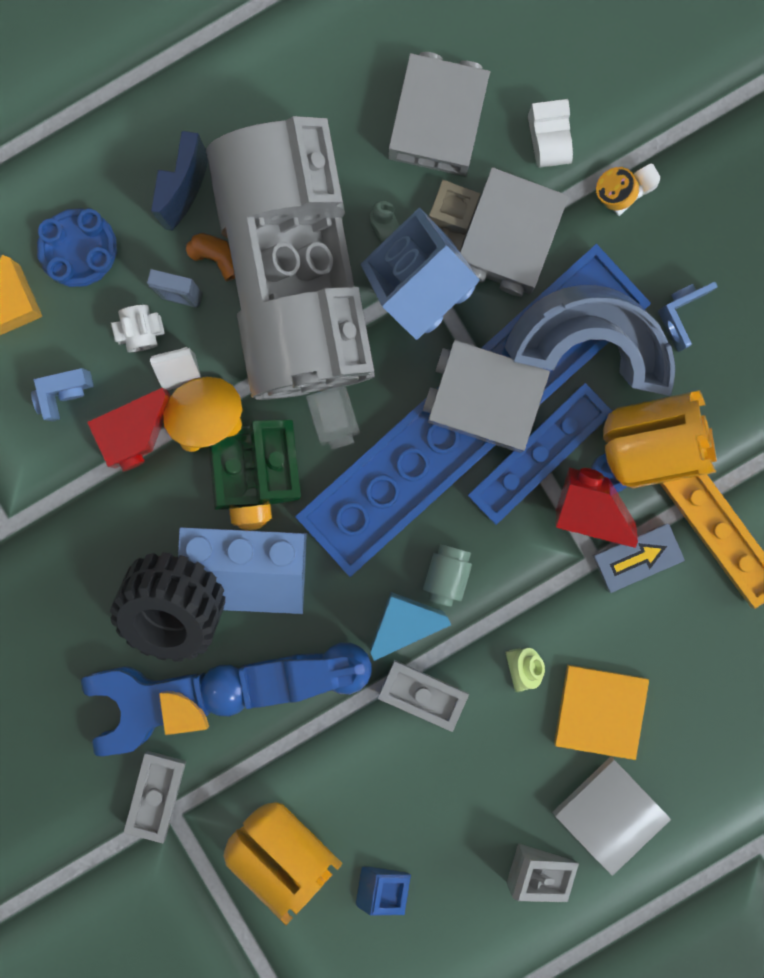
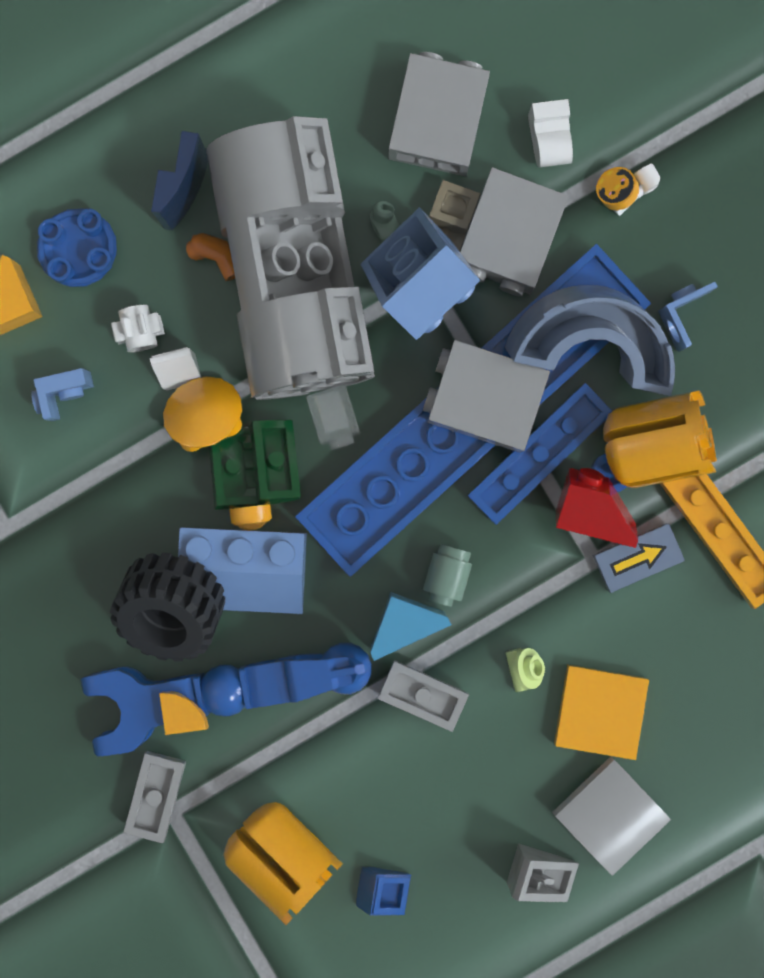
(130, 430): red slope -> none
(175, 288): sand blue tile -> none

